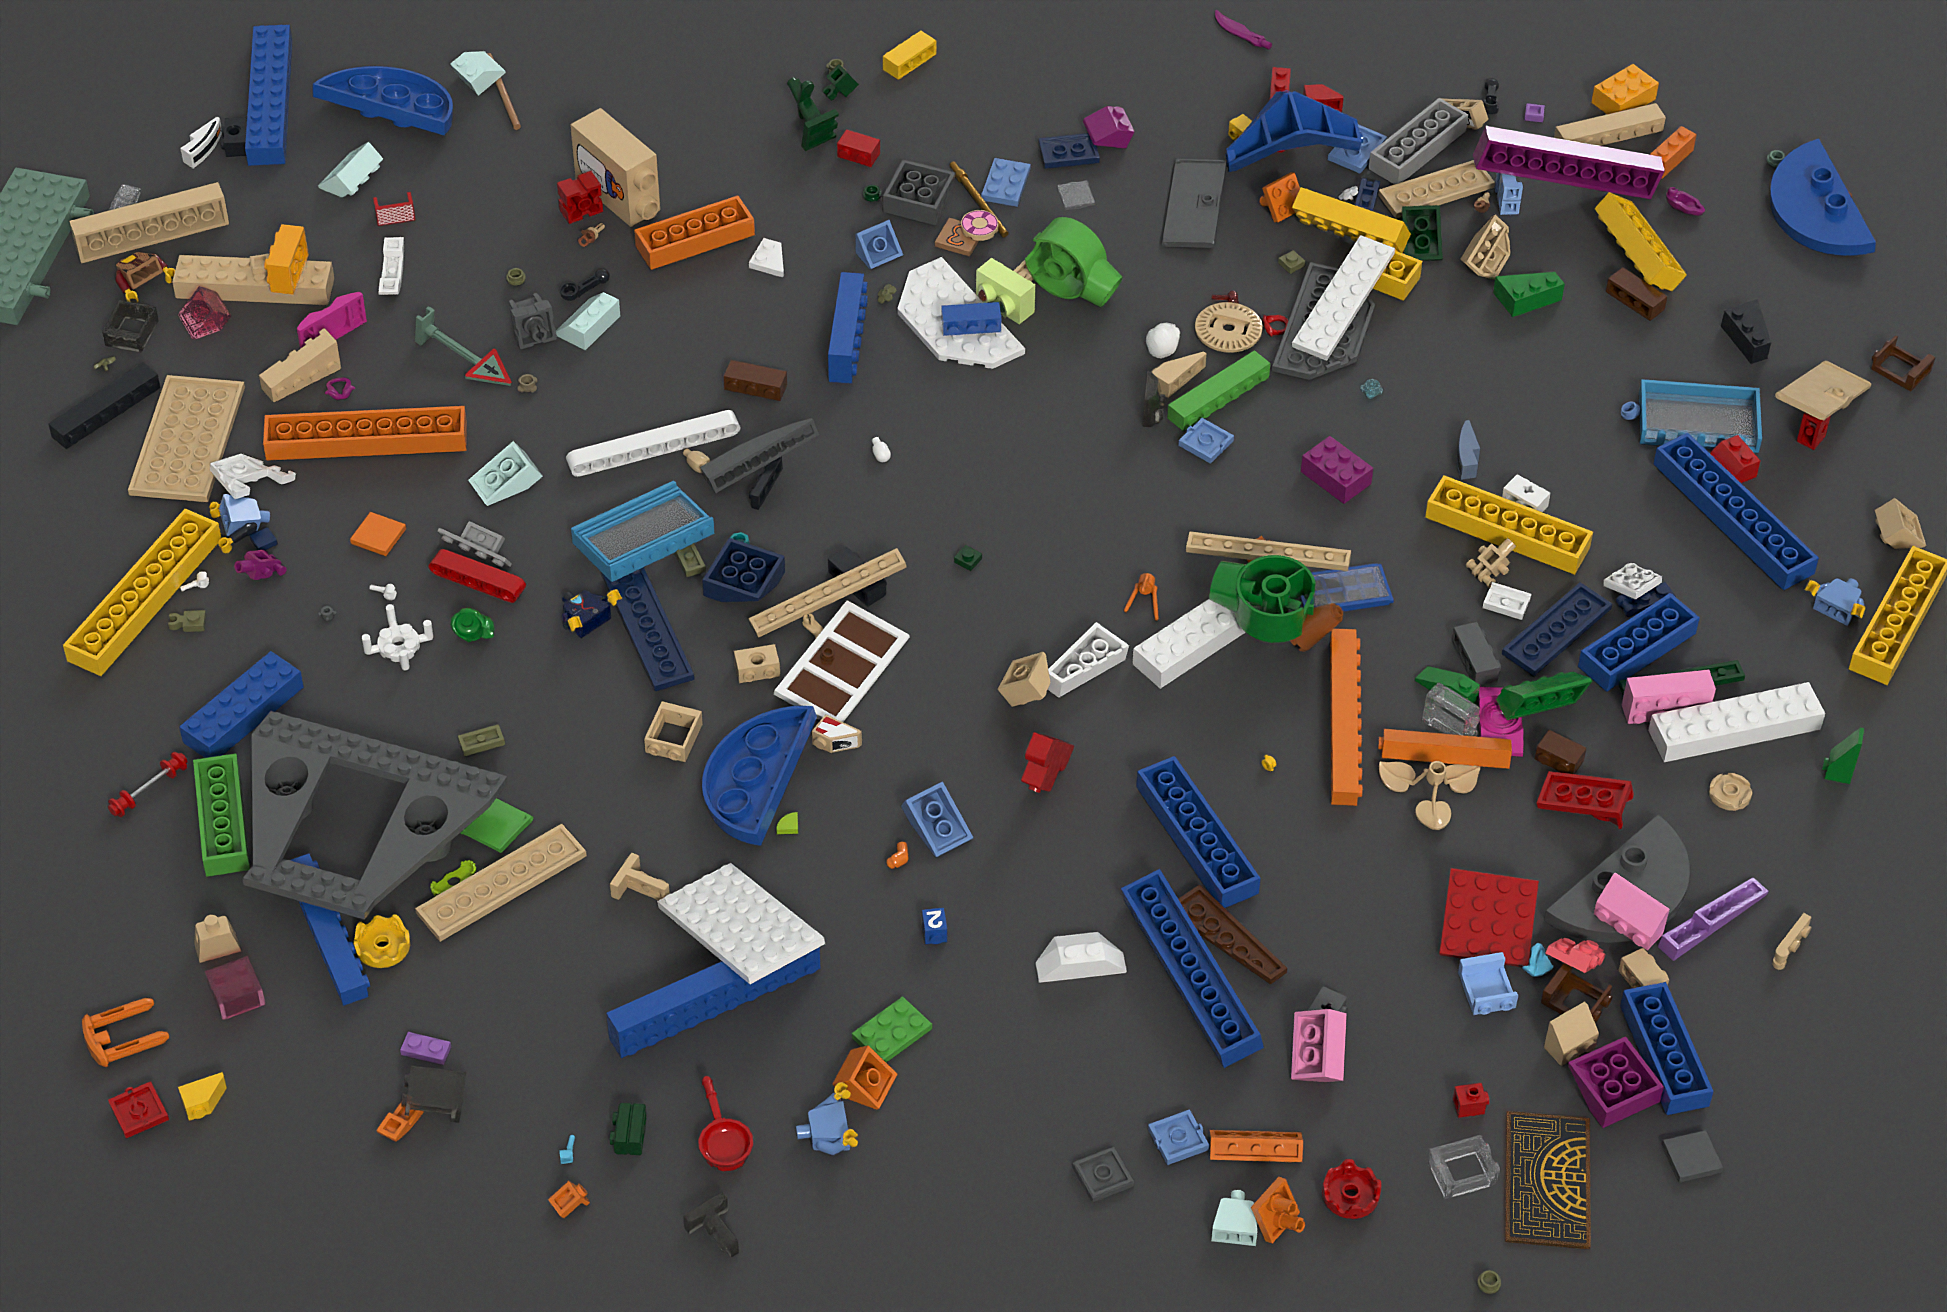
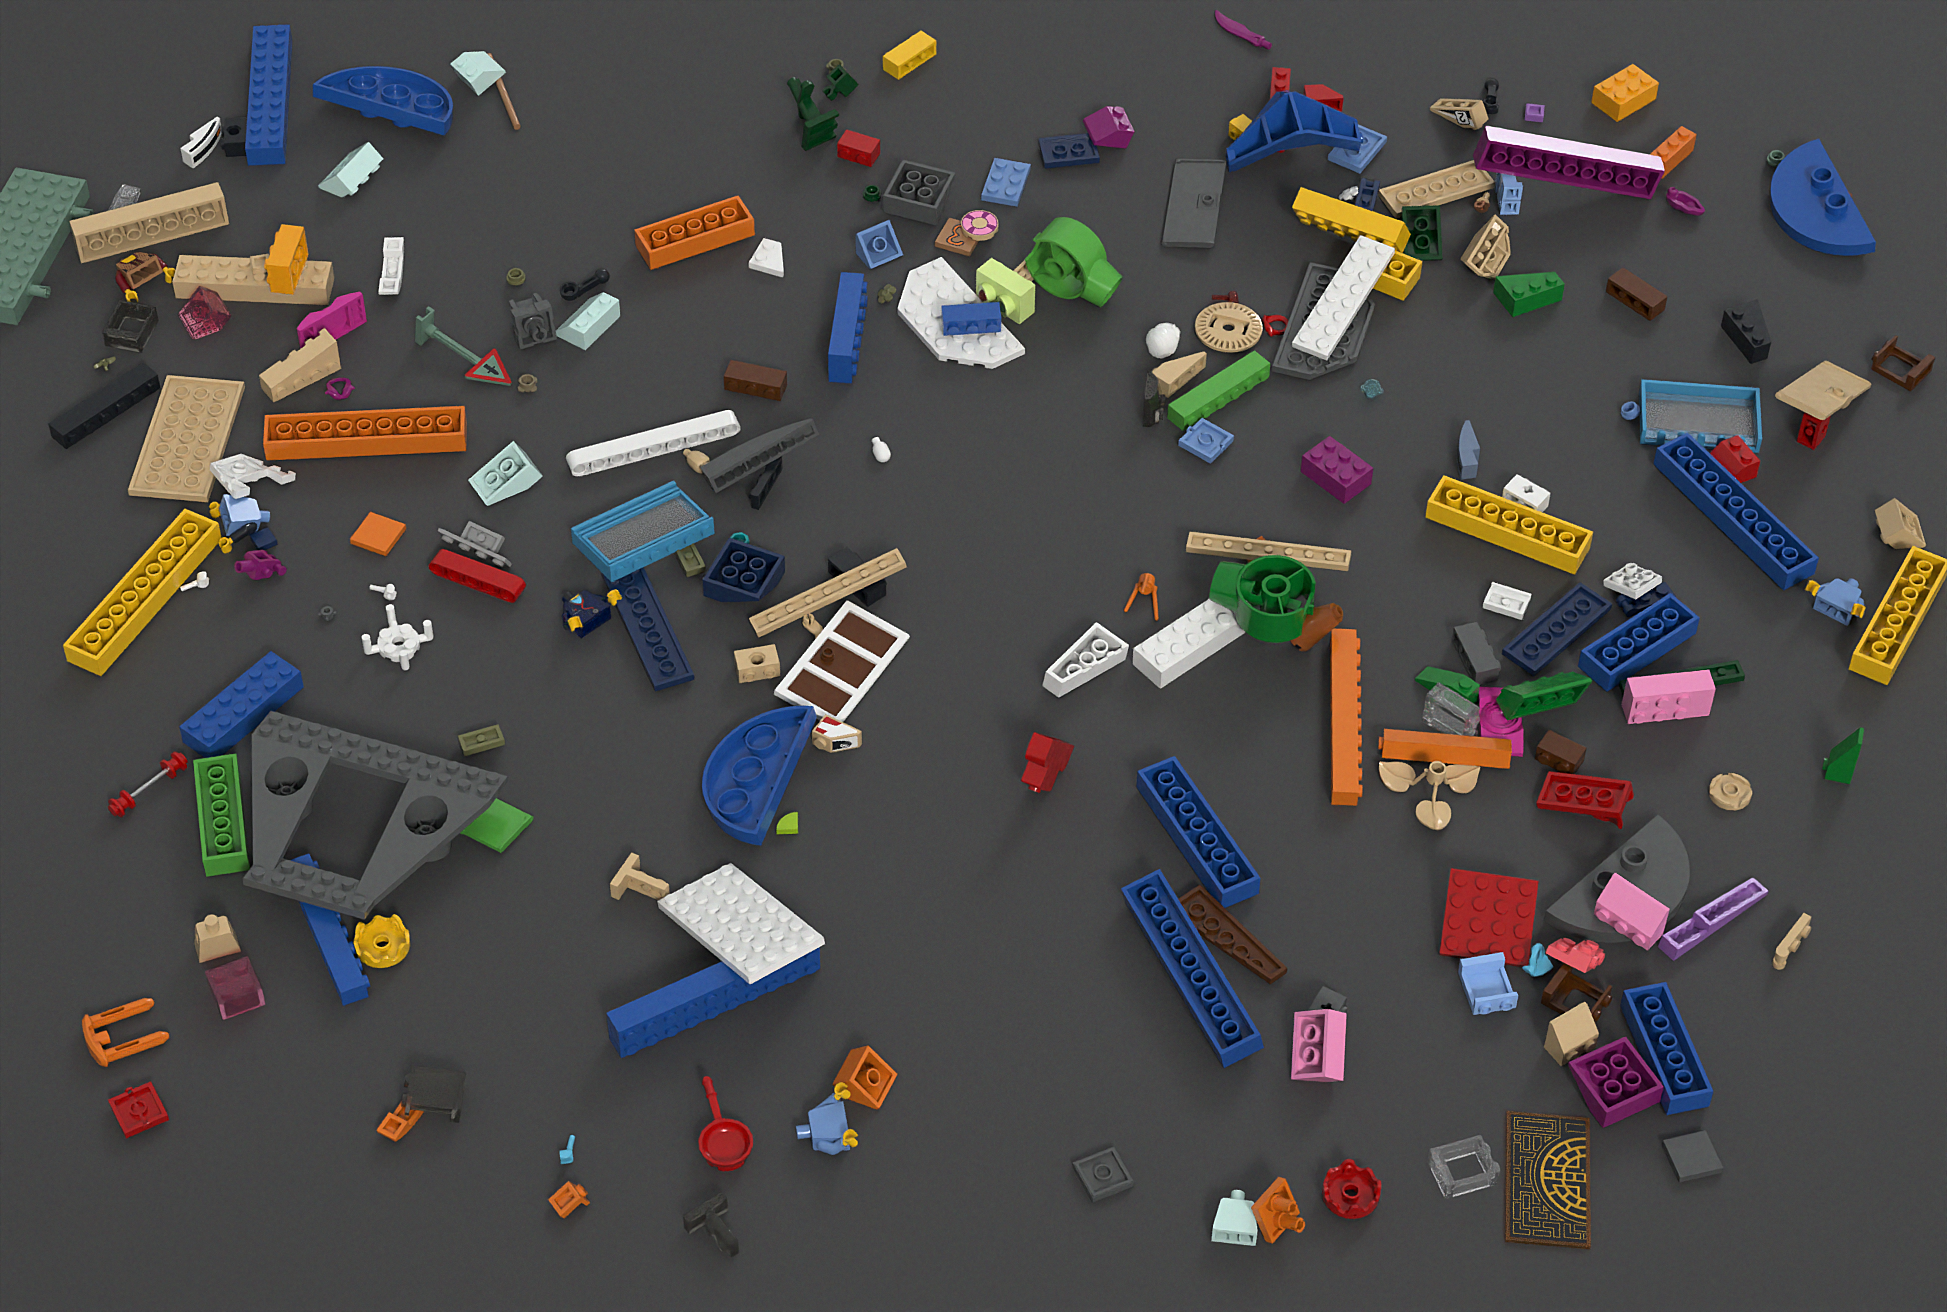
(191, 621): olive plate -> none
(202, 1095): yellow slope -> none
(395, 212): red panel -> none
(425, 1048): medium lavender plate -> none
(466, 870): lime piece -> none
(472, 625): green hair -> none
(500, 882): tan plate -> none
(580, 197): red brick -> none
(591, 234): pearl gold piece -> none
(619, 163): tan brick -> none
(629, 1129): dark green brick -> none
(670, 714): tan window -> none
(893, 1029): bright green plate -> none
(899, 858): orange arm -> none
(934, 926): blue brick -> none
(937, 819): medium blue slope -> none
(962, 177): pearl gold bar -> none
(968, 557): dark green plate -> none
(1026, 680): tan slope -> none
(1076, 195): clear piece -> none
(1079, 958): white wedge -> none
(1178, 1137): medium blue plate -> none
(1256, 1146): orange fence -> none
(1268, 763): yellow piece -> none
(1281, 196): orange plate -> none
(1291, 262): olive plate -> none
(1352, 589): clear piece -> none
(1418, 141): light grey brick -> none
(1470, 1100): red brick -> none
(1489, 1282): olive plate -> none
(1492, 561): tan piece -> none
(1614, 126): tan brick -> none
(1640, 242): yellow brick -> none
(1641, 969): tan brick -> none
(1736, 722): white brick -> none

